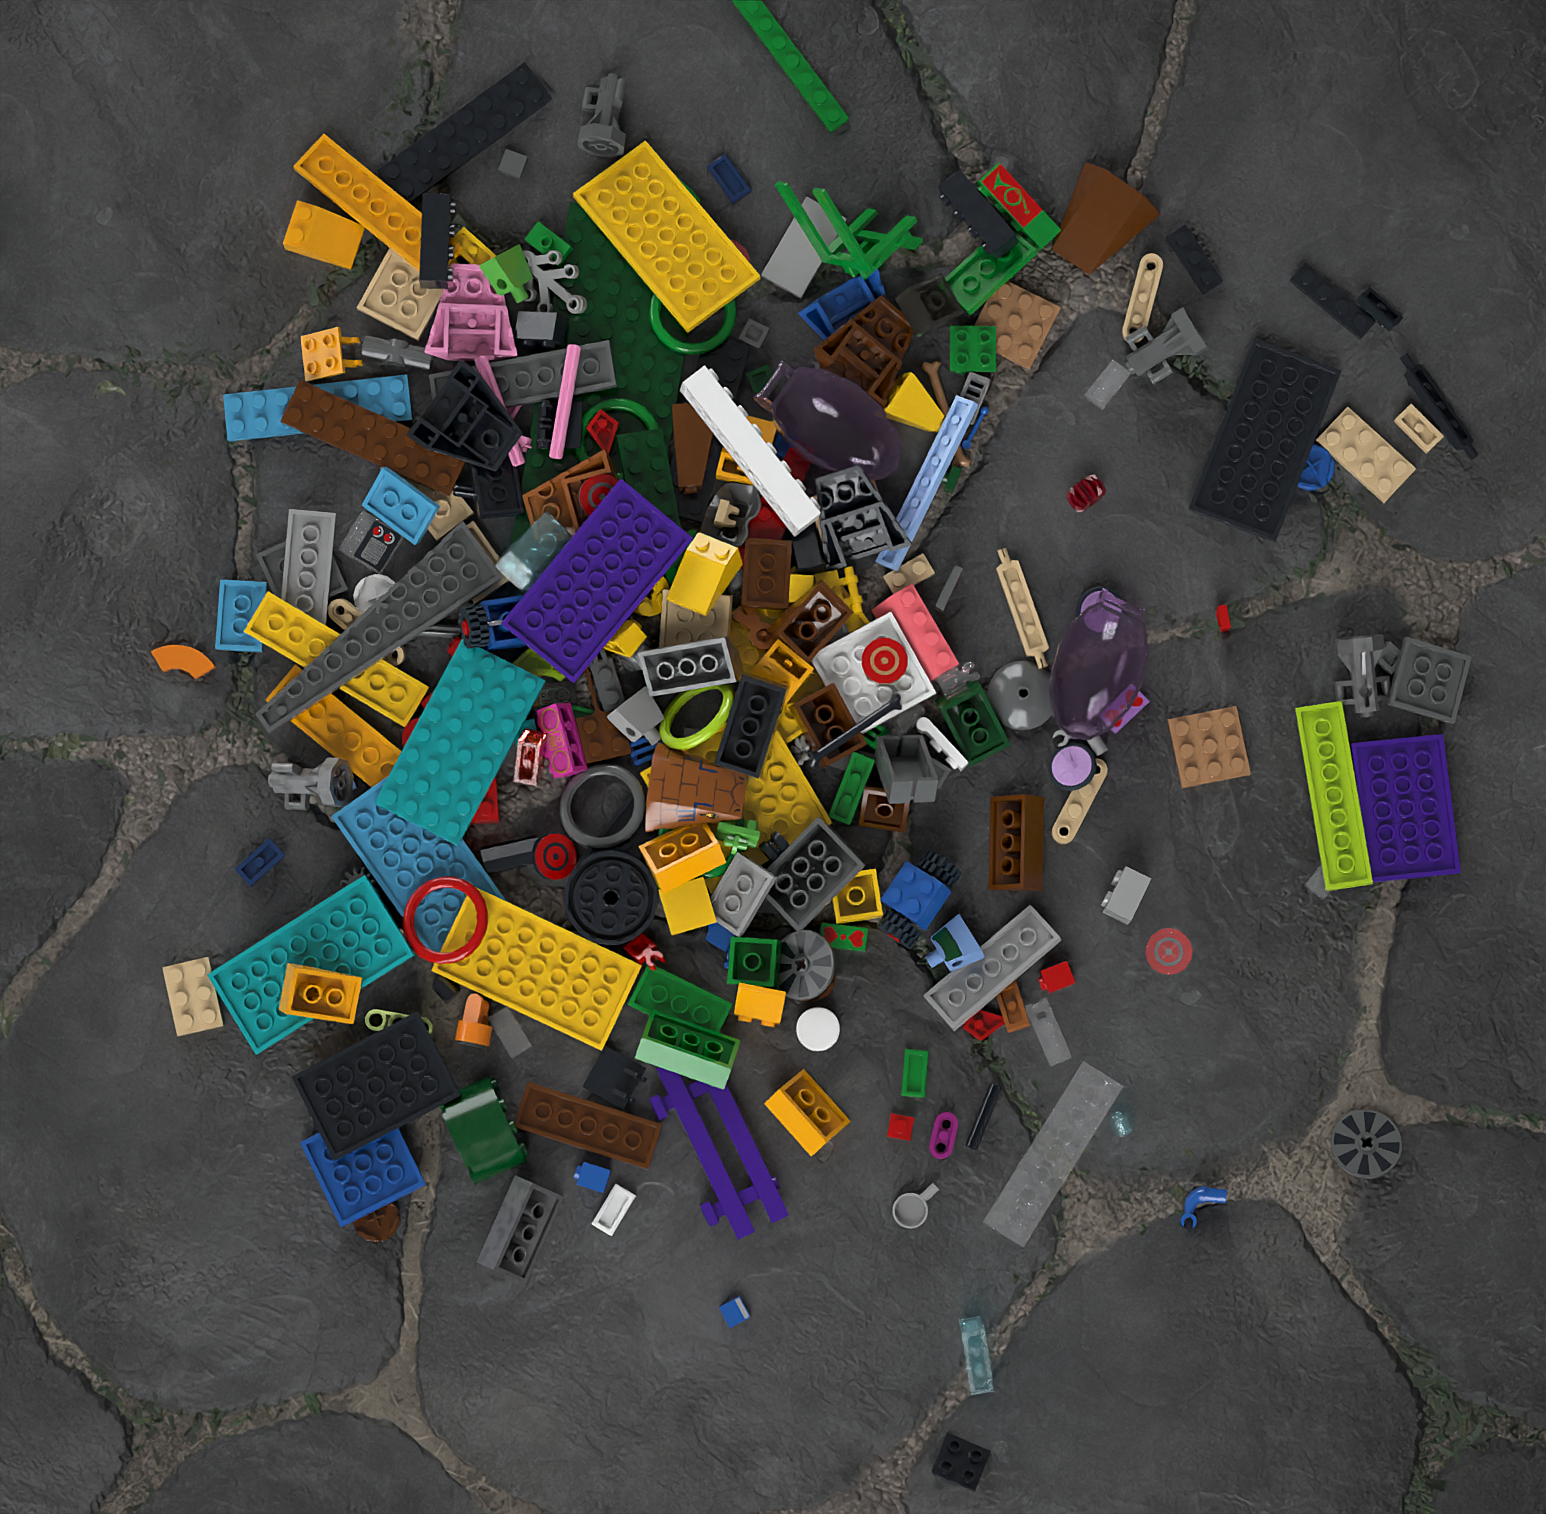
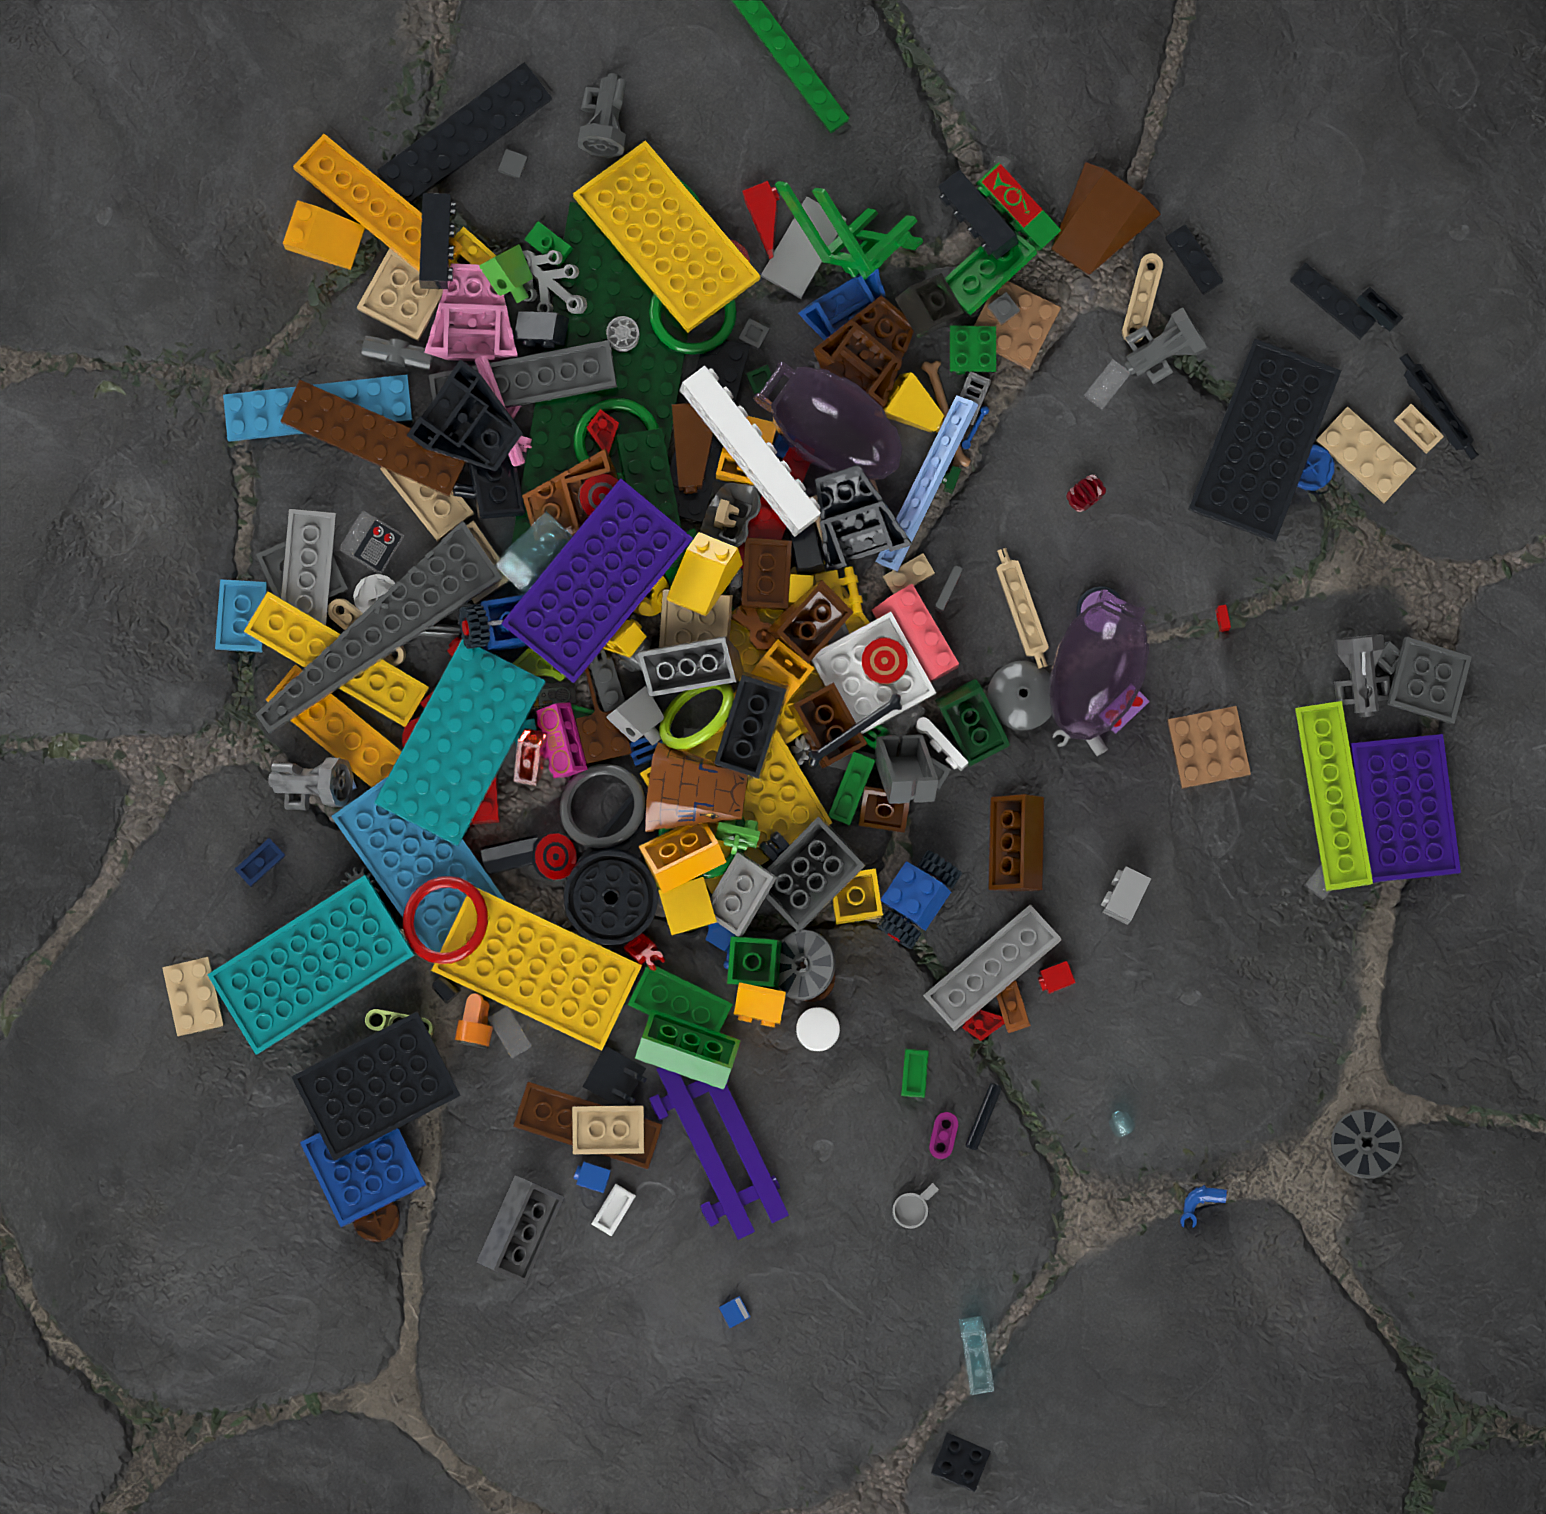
(183, 658): orange tile -> none
(320, 994): light orange slope -> none
(324, 355): light orange plate -> none
(400, 505): dark azure plate -> none
(482, 1131): dark green cylinder -> none
(546, 422): black hinge -> none
(565, 401): bright pink axle -> none
(608, 1130): none -> tan plate
(622, 333): none -> light grey wheel
(729, 179): dark blue tile -> none
(762, 206): none -> red slope
(807, 1112): light orange slope -> none
(845, 936): green tile -> none
(900, 1127): red plate -> none
(954, 681): clear plate -> none
(954, 946): medium blue torso -> none
(1003, 308): none -> dark grey plate
(1048, 1033): clear plate -> none
(1052, 1154): clear brick -> none
(1072, 766): lavender wheel -> none
(1077, 806): tan plate -> none
(1168, 951): clear tile -> none

